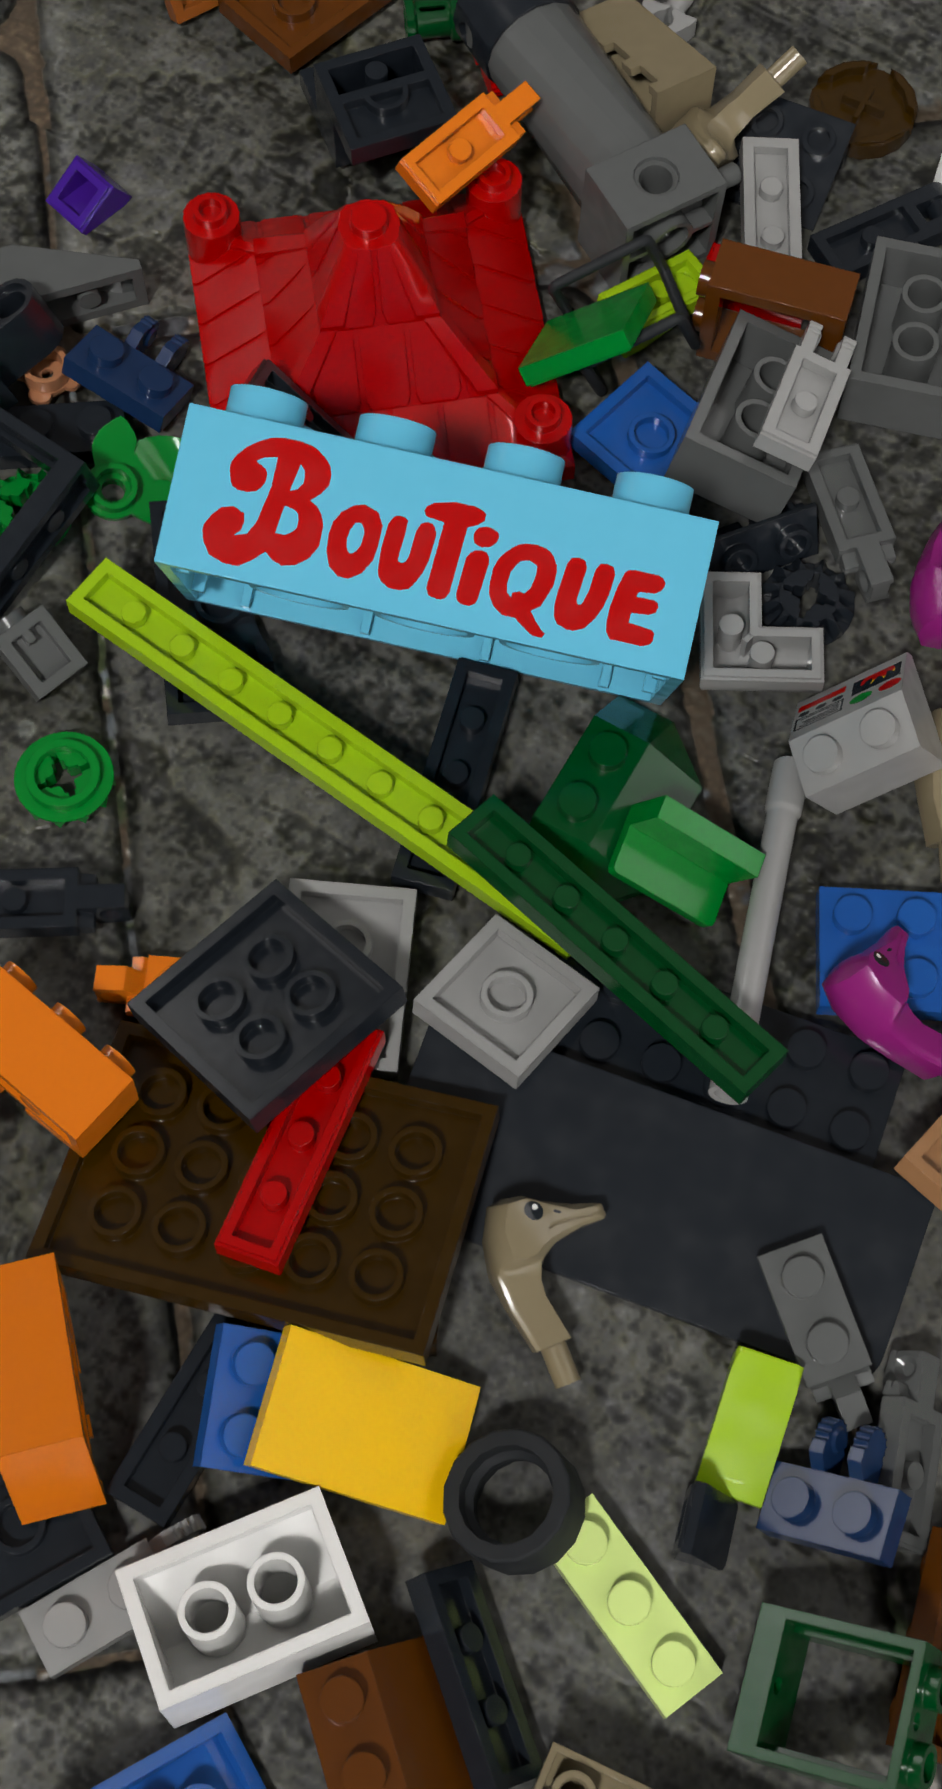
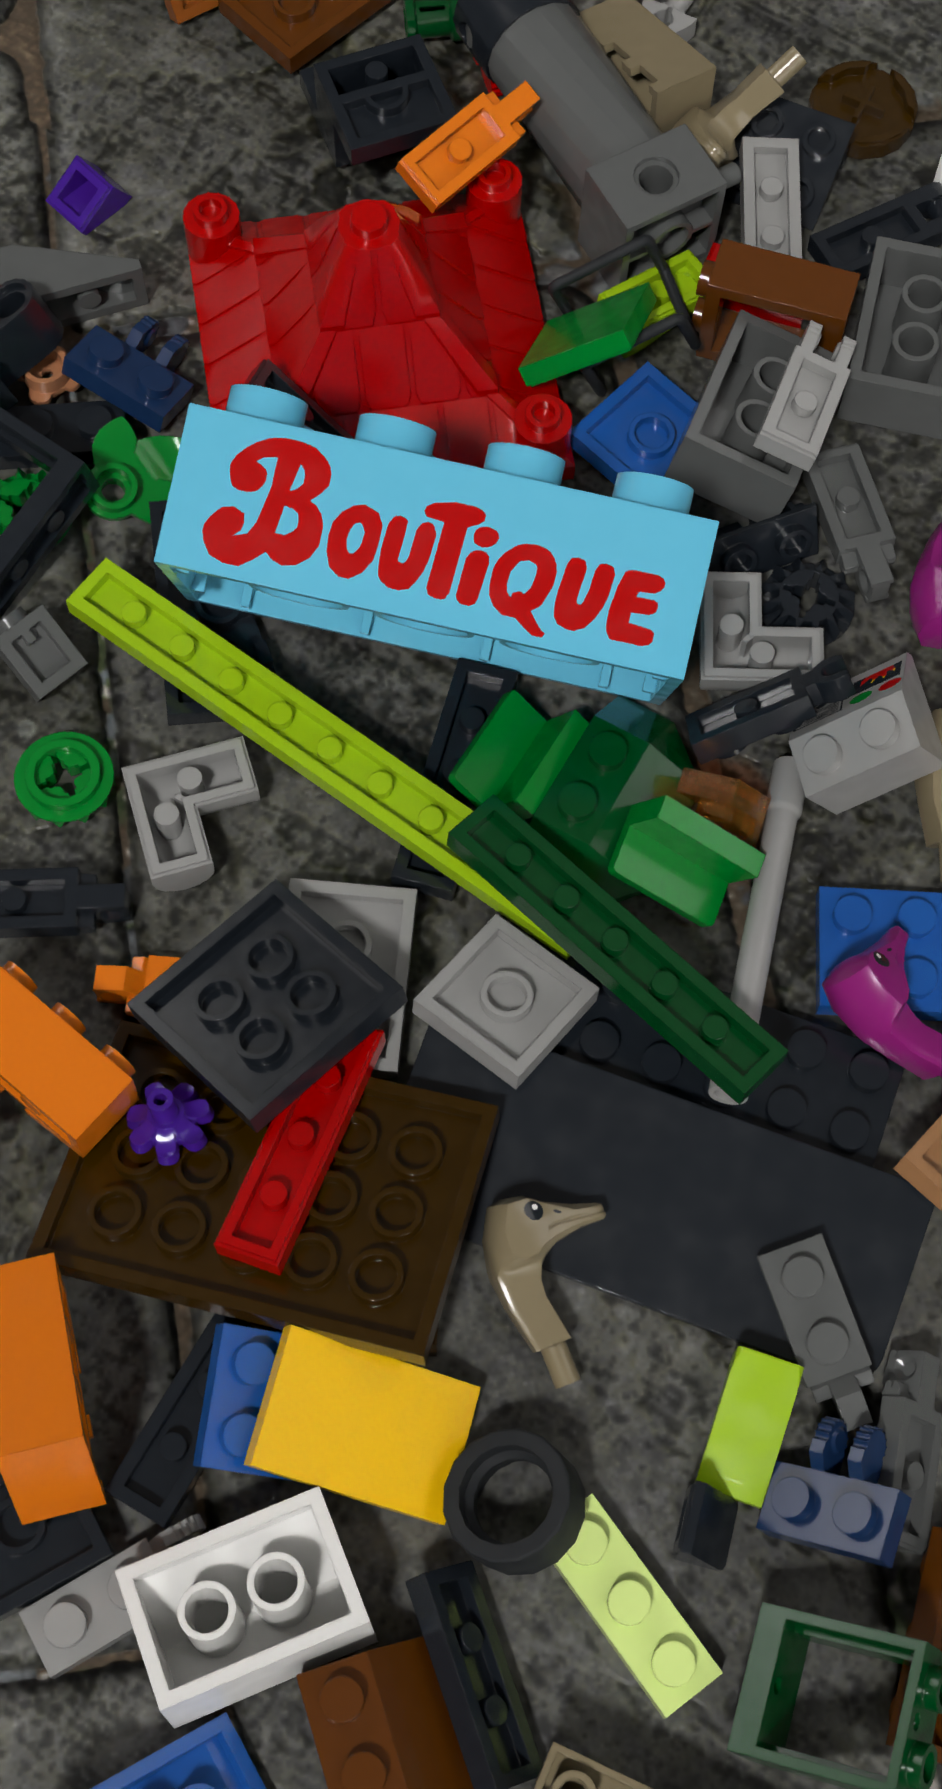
(169, 1121): none -> dark purple plant
(172, 796): none -> light grey brick
(516, 755): none -> green panel
(726, 803): none -> clear orange bracket
(766, 709): none -> black plate

